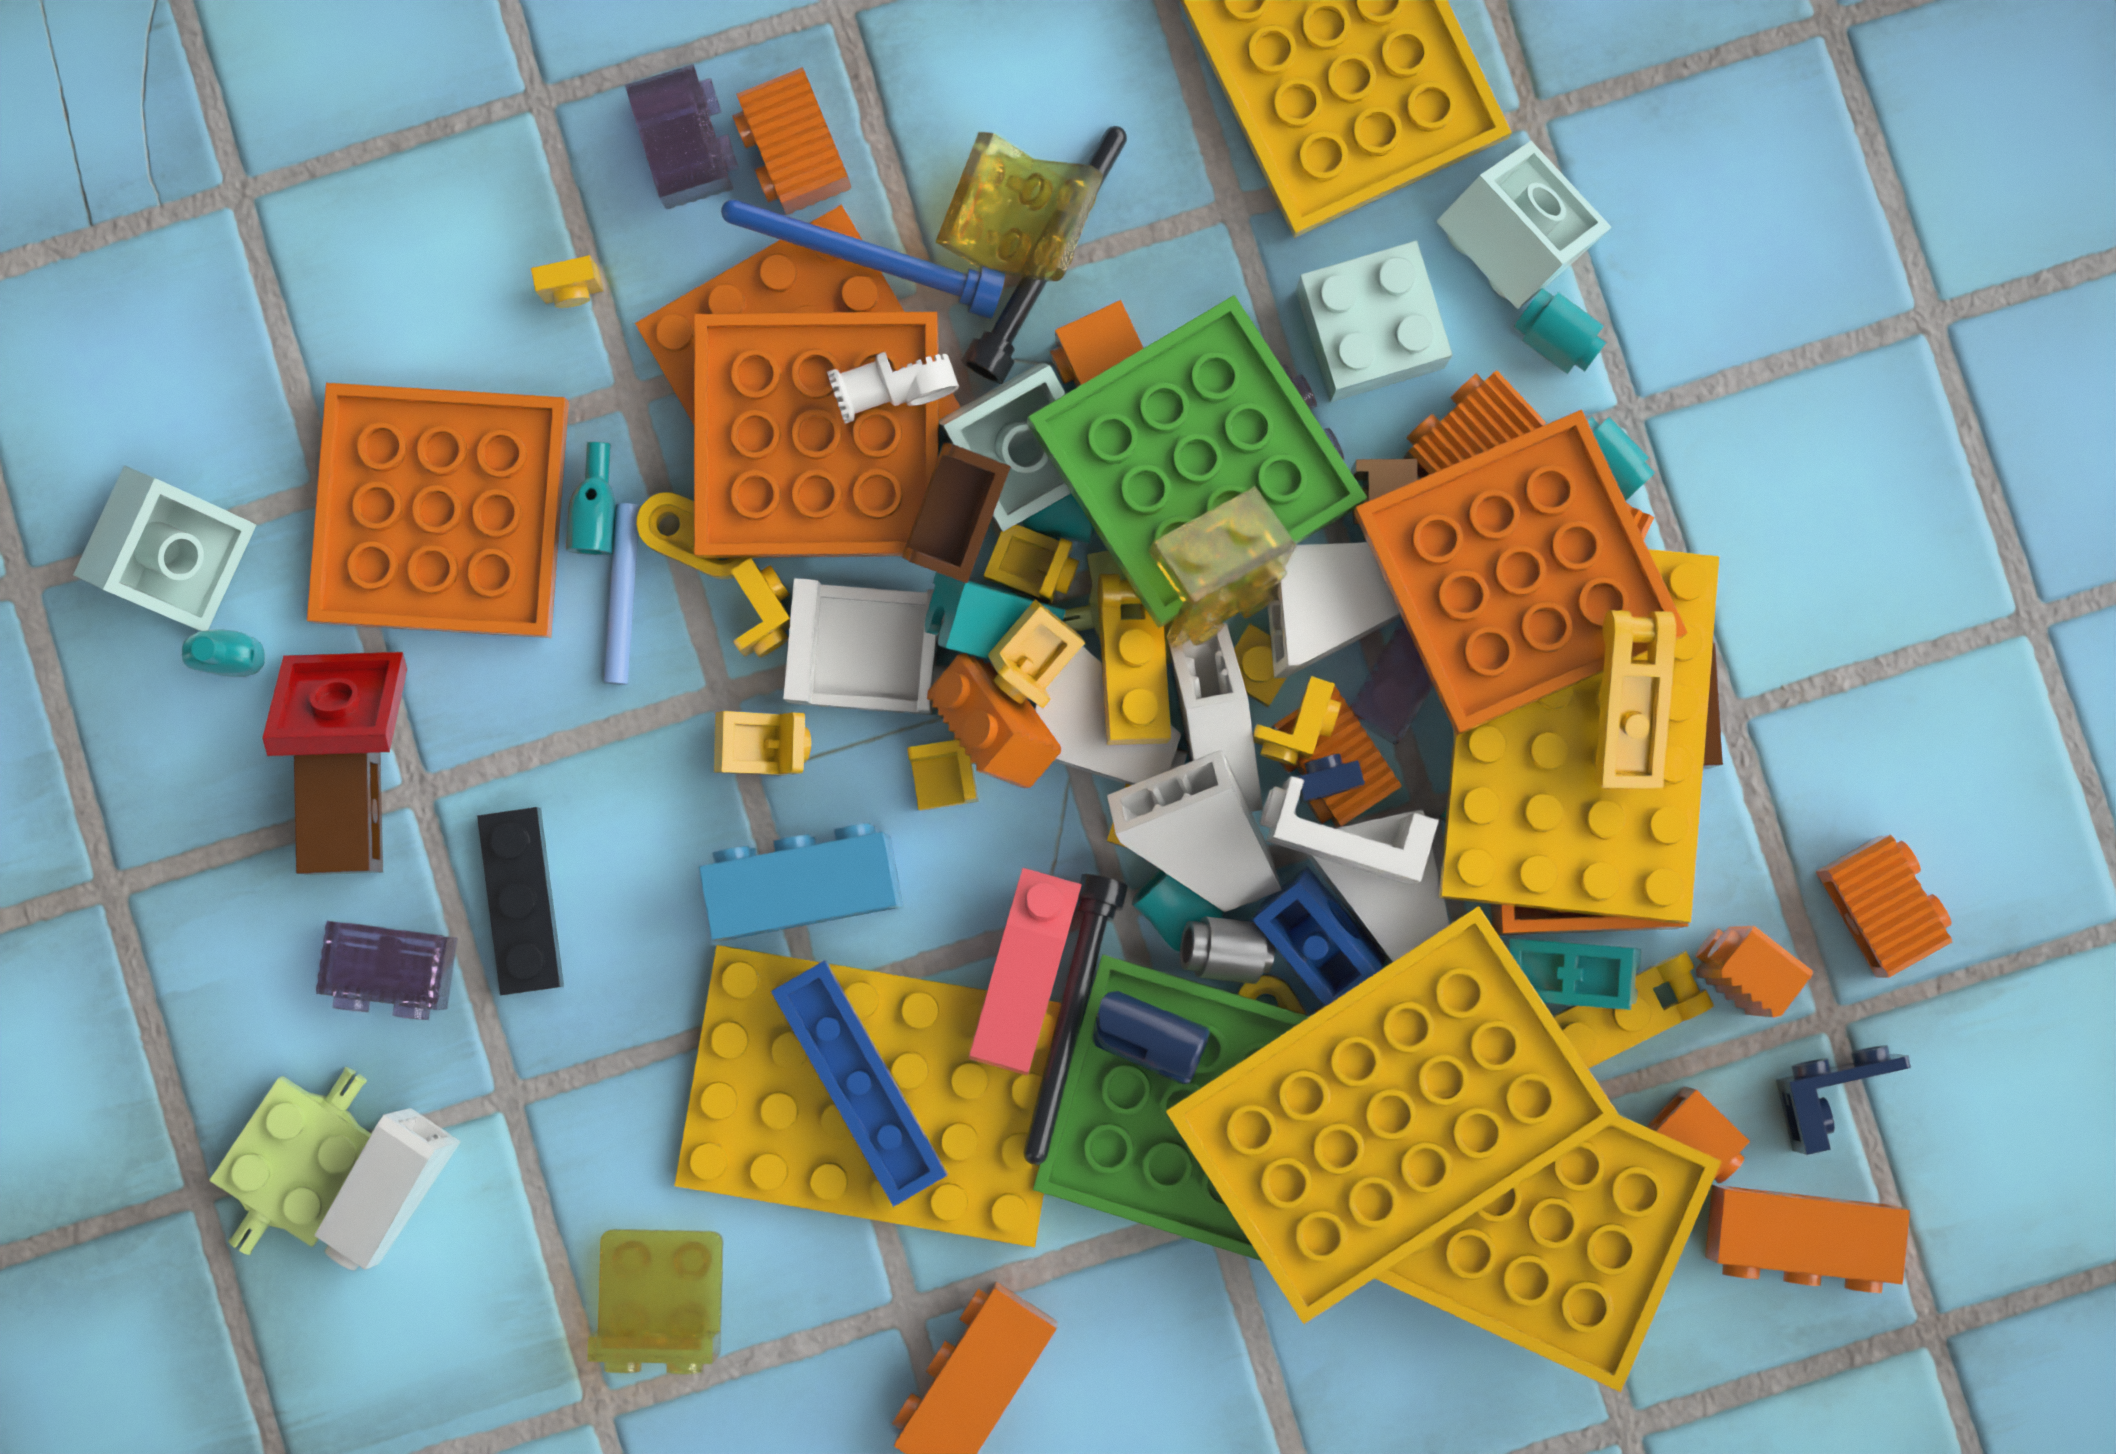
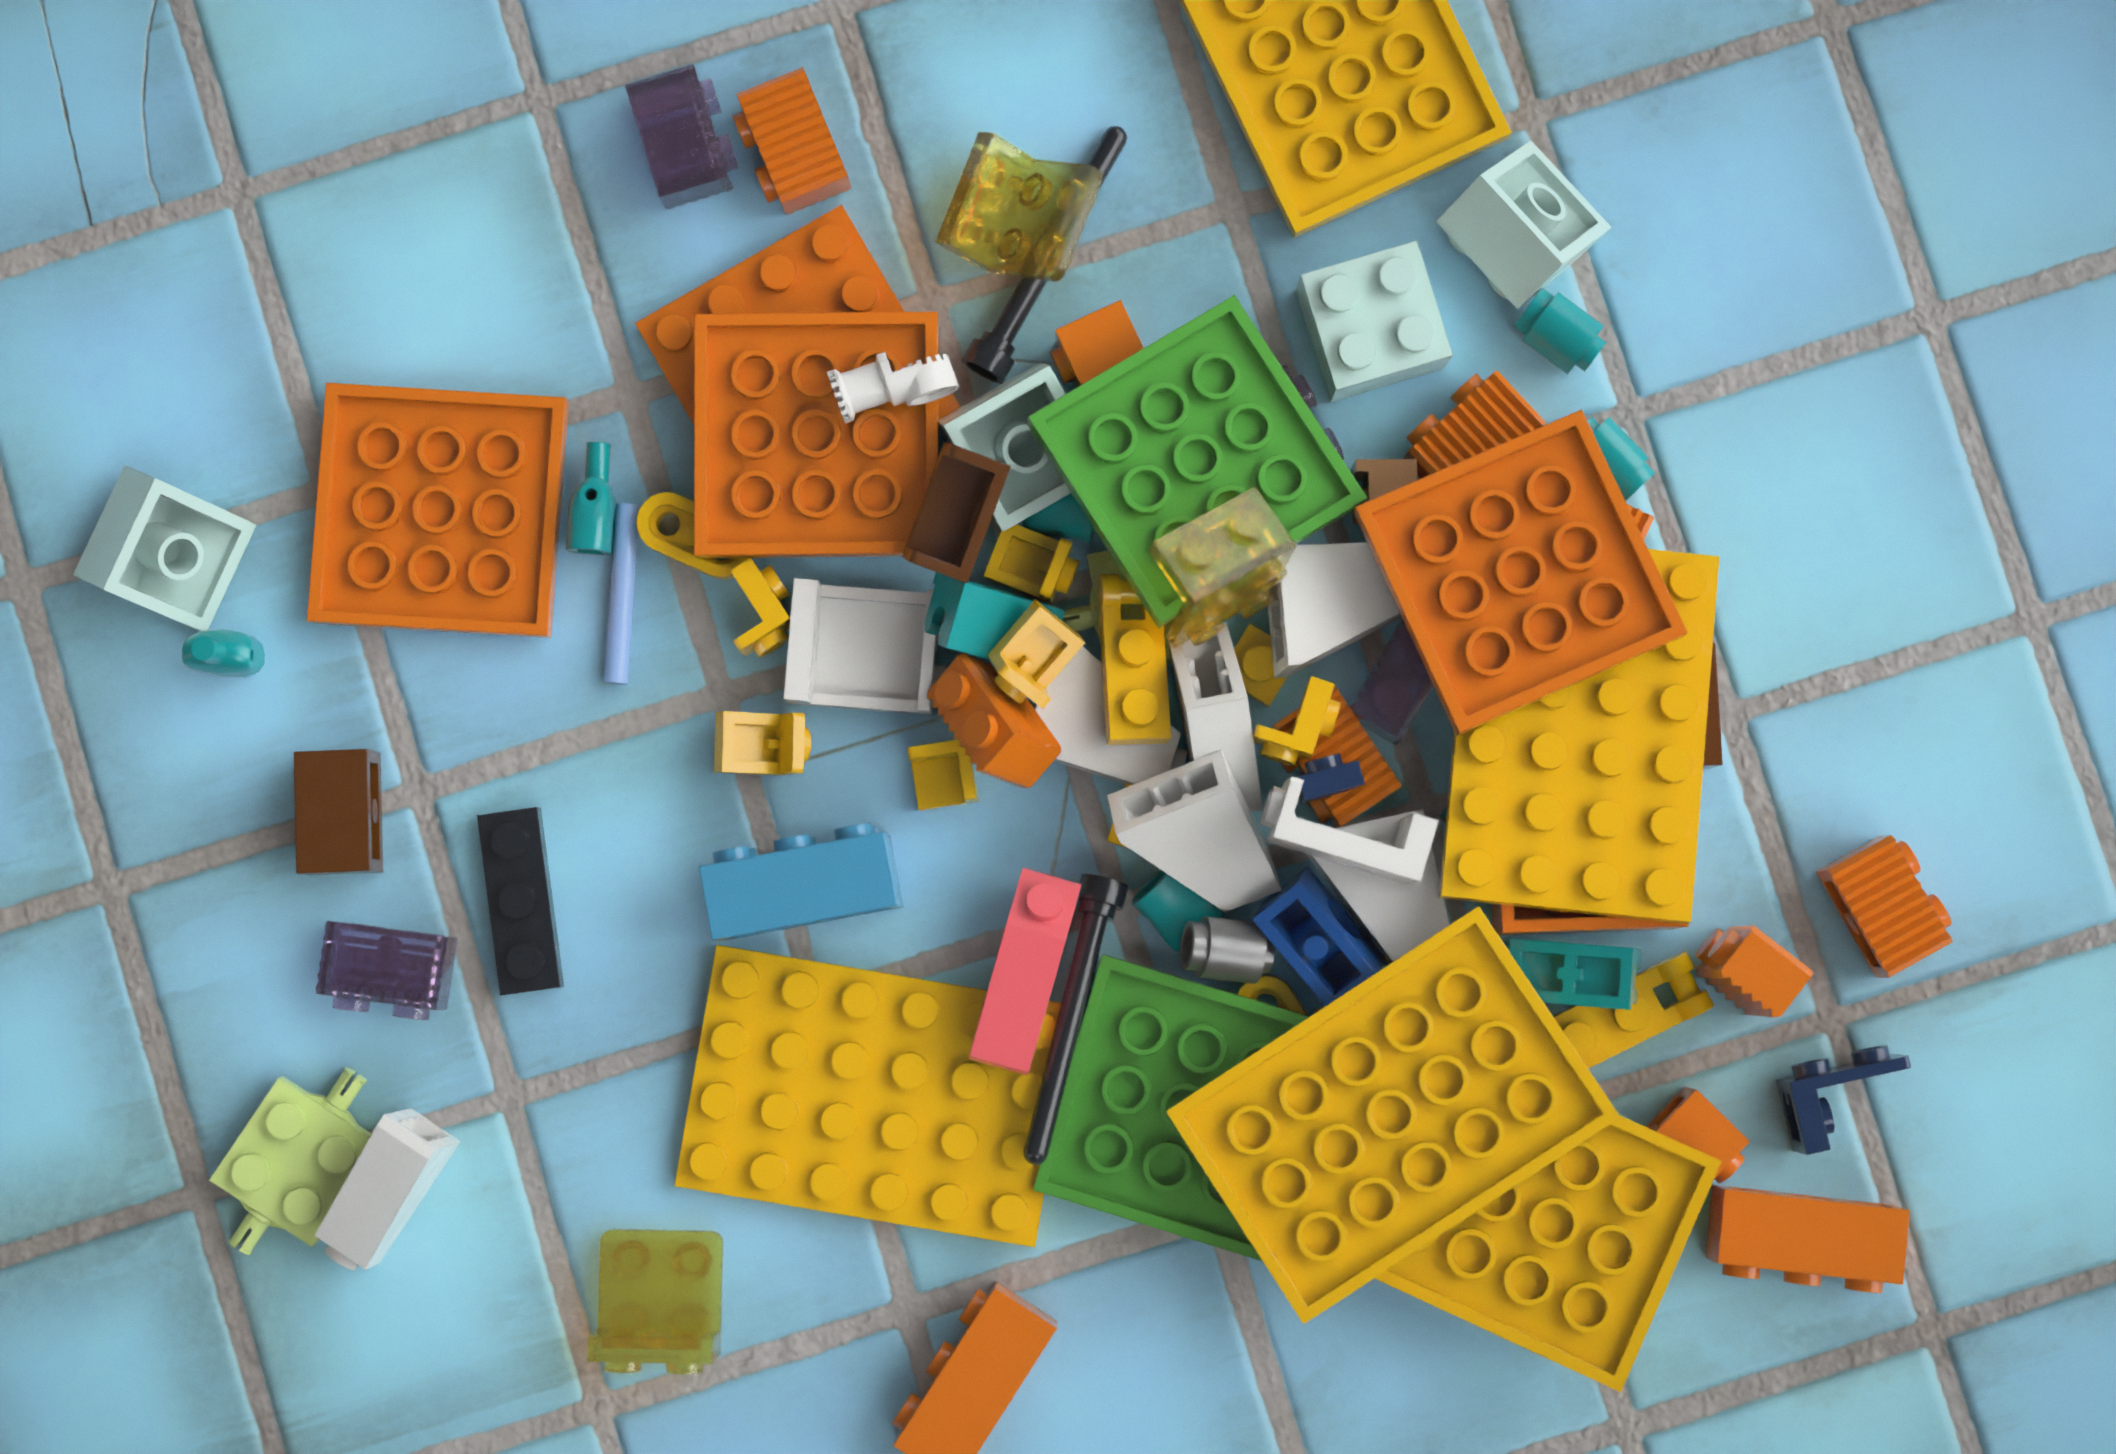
(335, 704): red plate -> none
(567, 281): yellow plate -> none
(859, 1083): blue plate -> none
(975, 288): blue piece -> none
(1150, 1036): dark blue arm -> none
(1635, 700): yellow plate -> none

